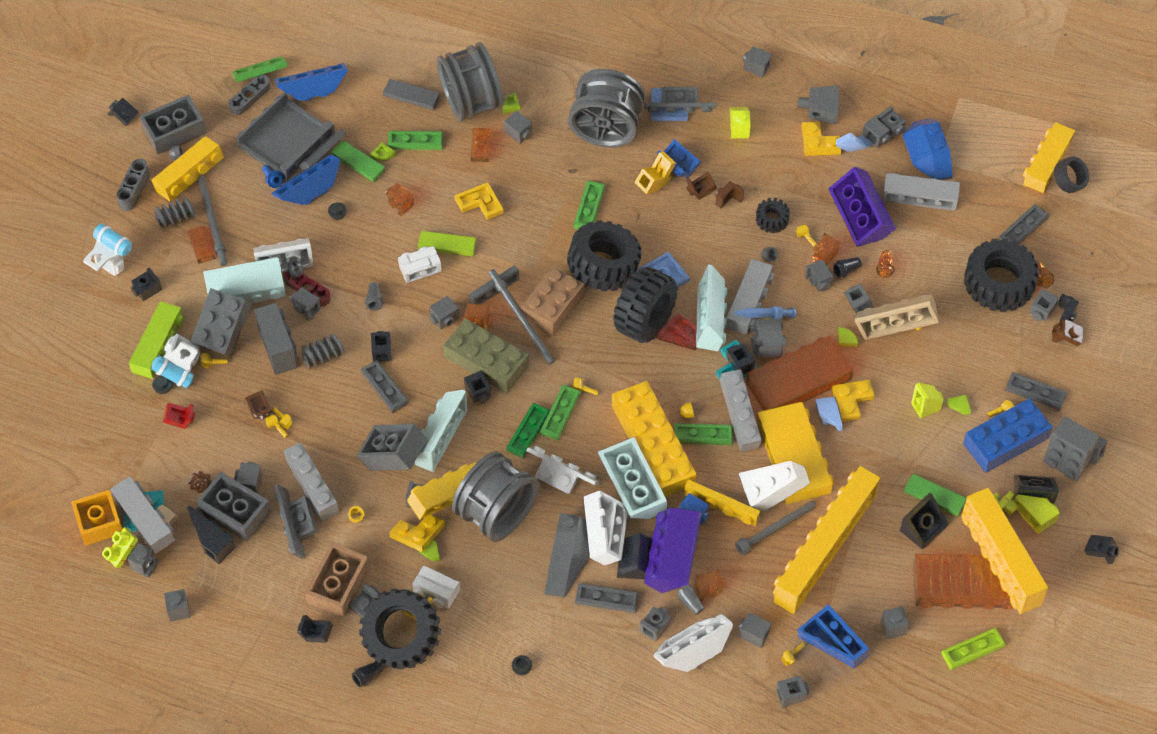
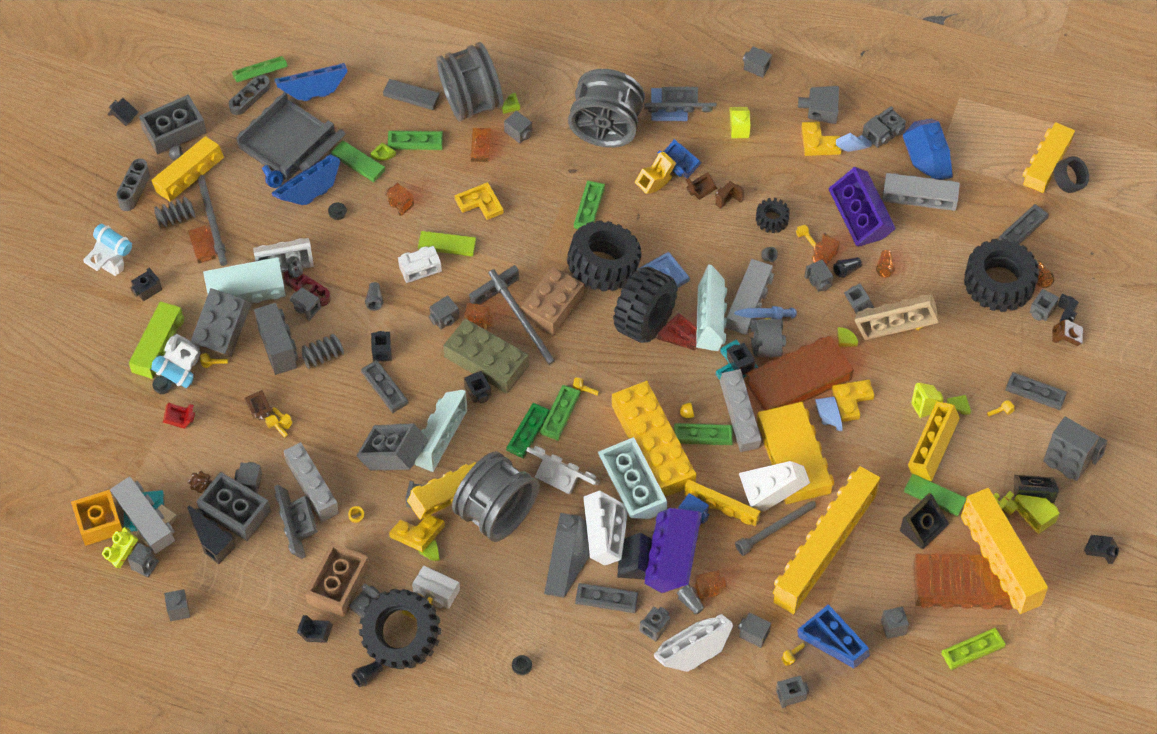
(934, 441): none -> yellow brick
(1007, 435): blue brick -> none

